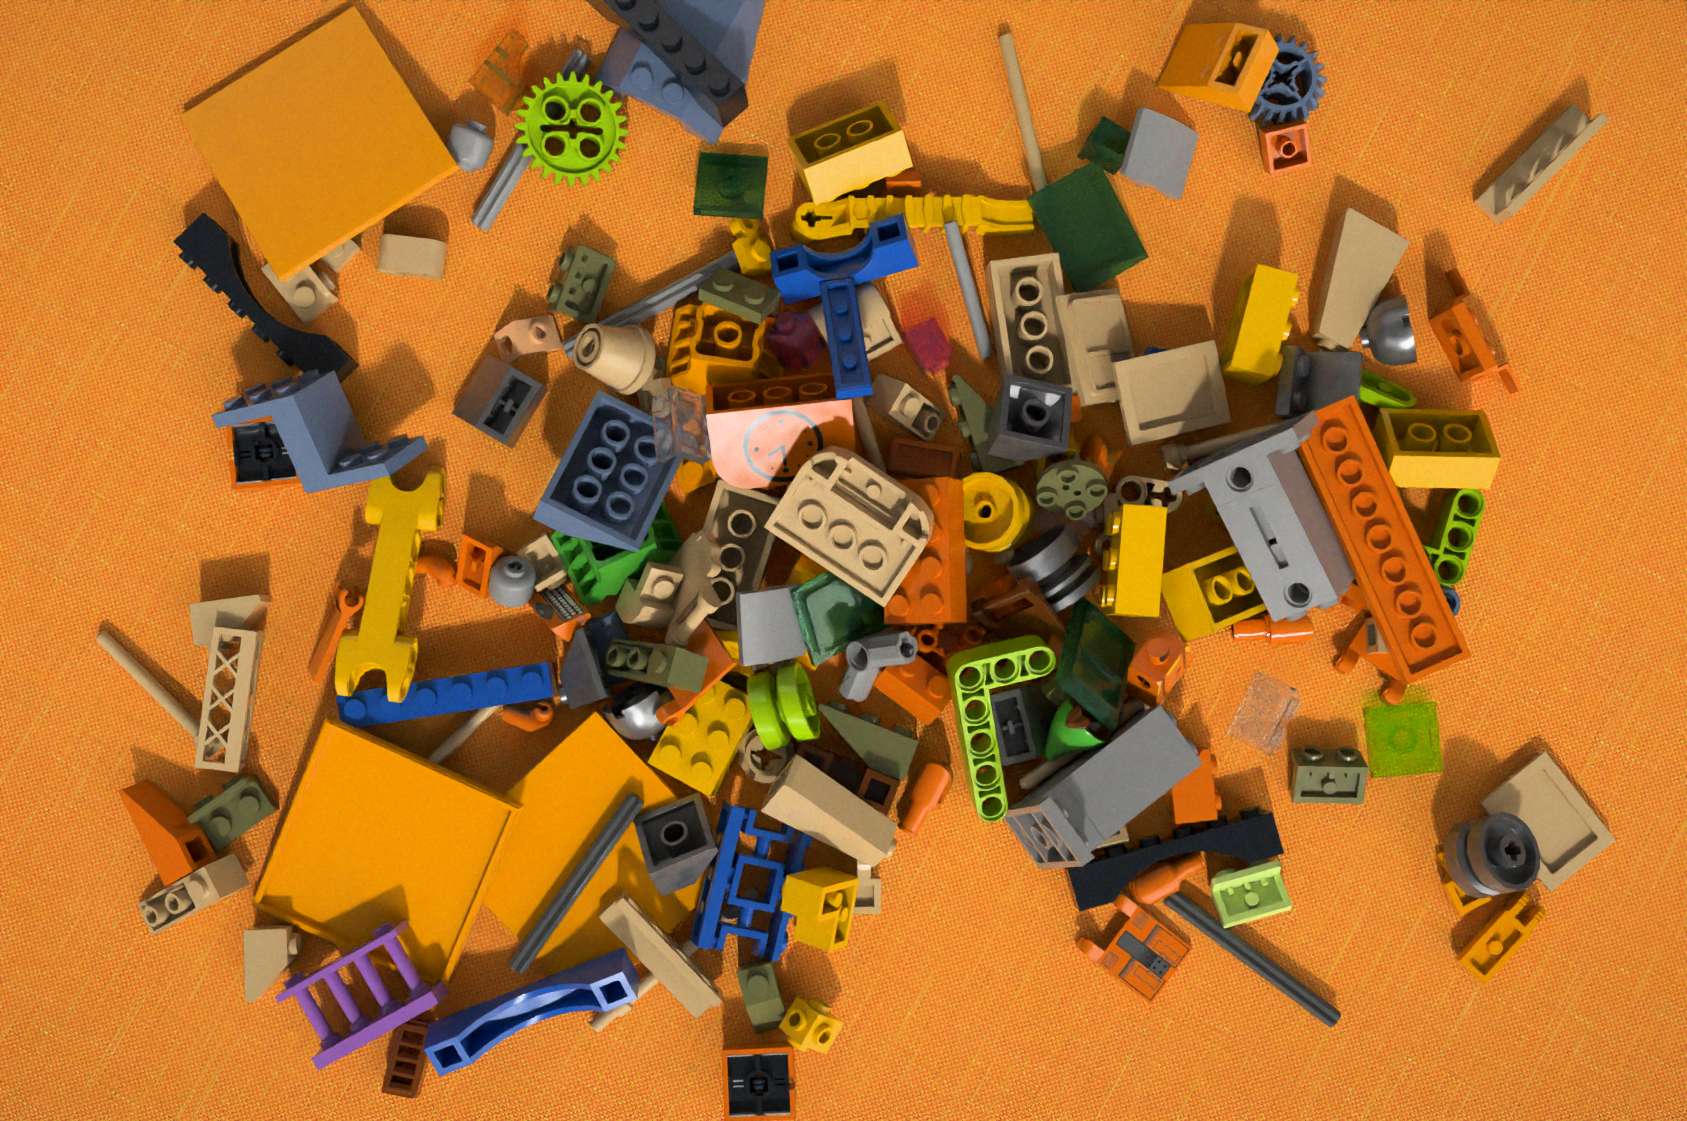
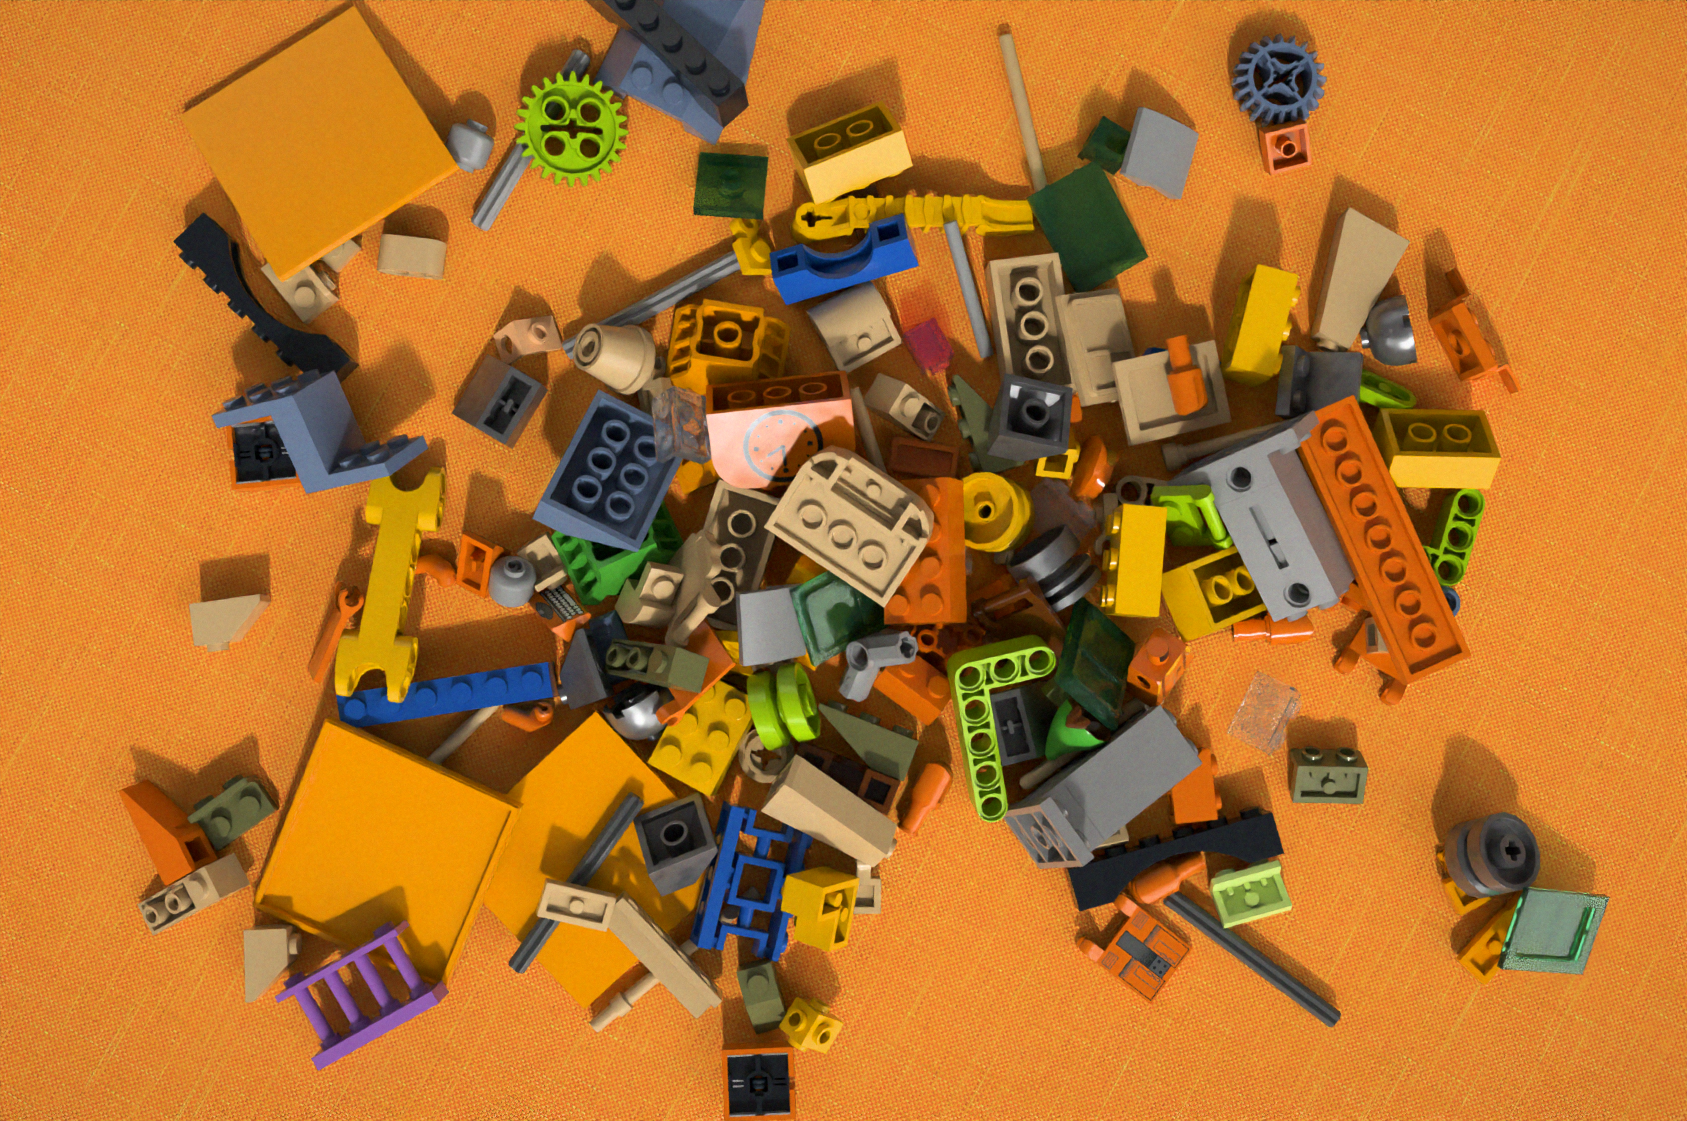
(157, 691): tan piece -> none
(243, 698): tan fence -> none
(401, 1088): dark orange slope -> none
(500, 76): clear yellow arch -> none
(576, 904): none -> tan plate
(580, 283): olive bracket -> none
(590, 986): blue arch -> none
(740, 295): olive bracket -> none
(795, 340): clear pink brick -> none
(845, 338): blue tile -> none
(904, 184): orange tile -> none
(1071, 487): olive plate -> none
(1183, 518): none -> lime plate
(1185, 378): none -> orange arm
(1221, 63): light orange slope -> none
(1402, 739): clear neon green plate -> none
(1538, 163): tan fence -> none
(1552, 931): none -> clear green piece
(1556, 815): tan piece -> none

